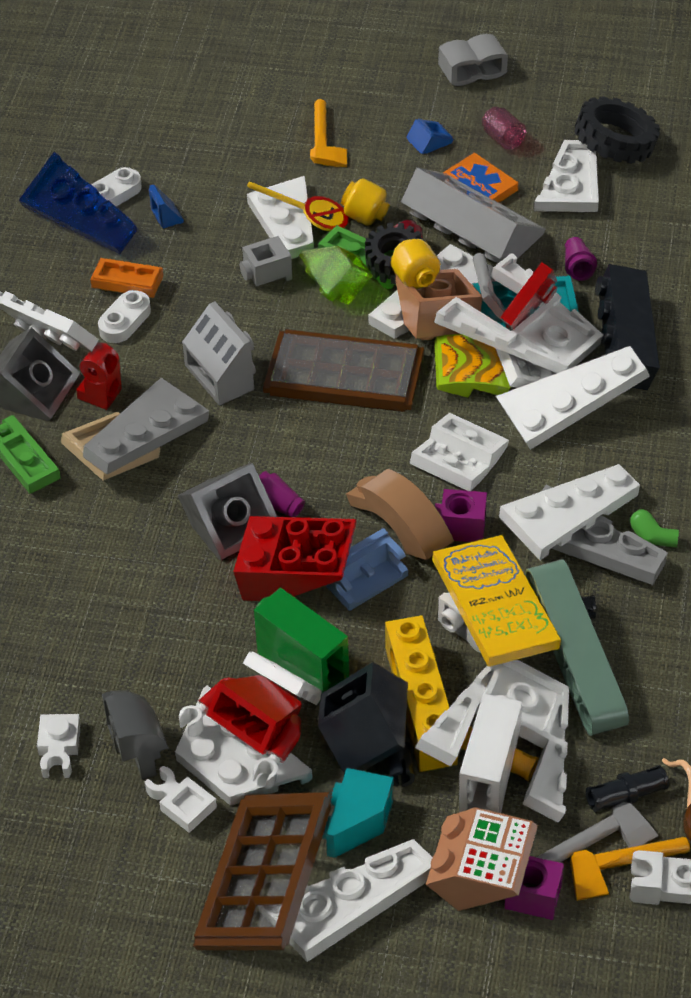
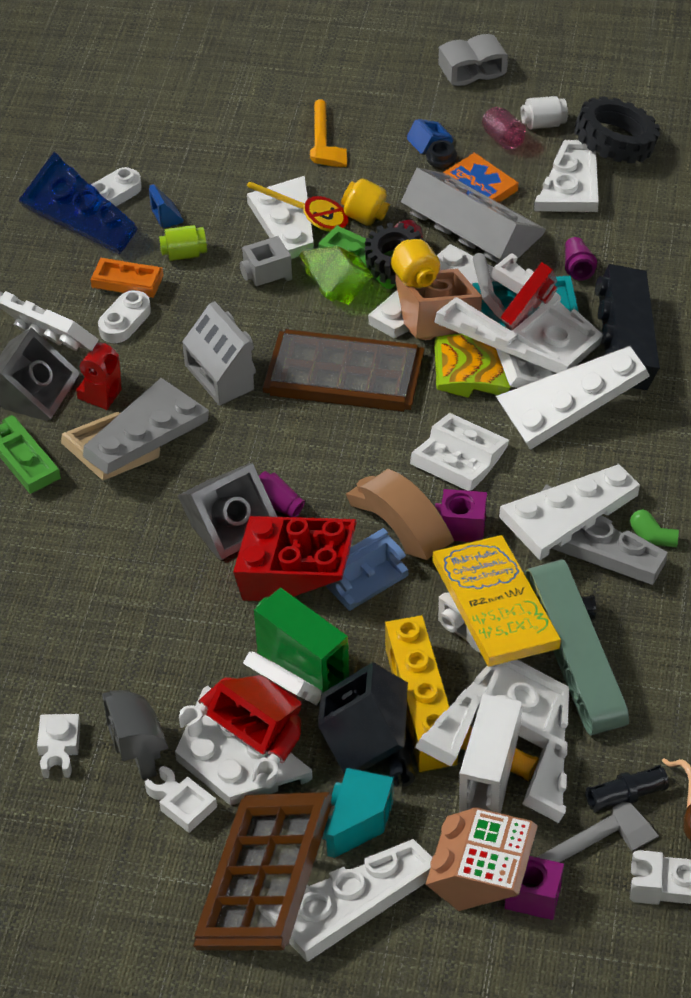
(183, 242): none -> lime brick
(441, 154): none -> black plate
(544, 112): none -> white brick
(587, 866): light orange piece -> none

